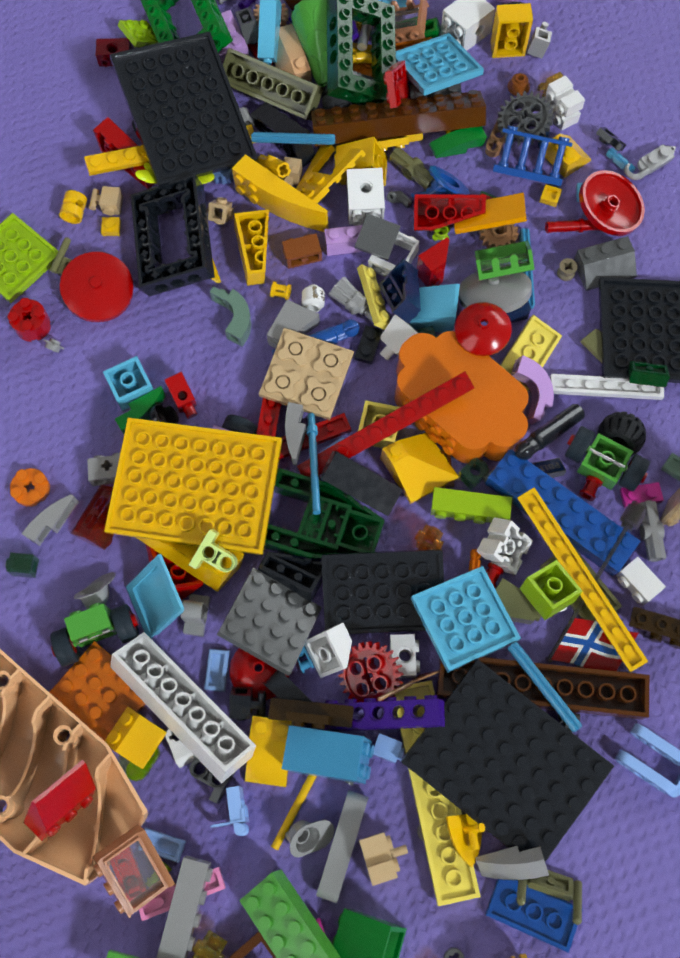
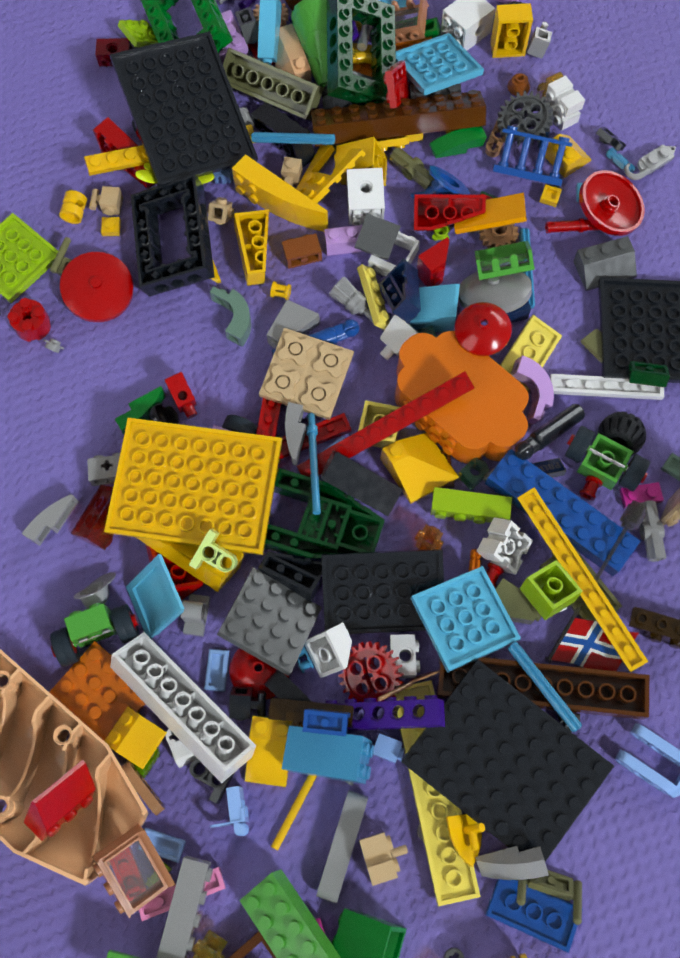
(22, 565): clear green brick -> none
(24, 478): orange plate -> none
(128, 381): medium azure brick -> none
(143, 788): none -> medium nougat beam
(275, 165): yellow piece -> none
(309, 837): light grey piece -> none
(313, 298): white head -> none
(325, 722): none -> blue panel
(368, 344): black plate -> none
(399, 197): dark grey arm -> none
(567, 274): dark tan wheel -> none
(640, 581): white brick -> none

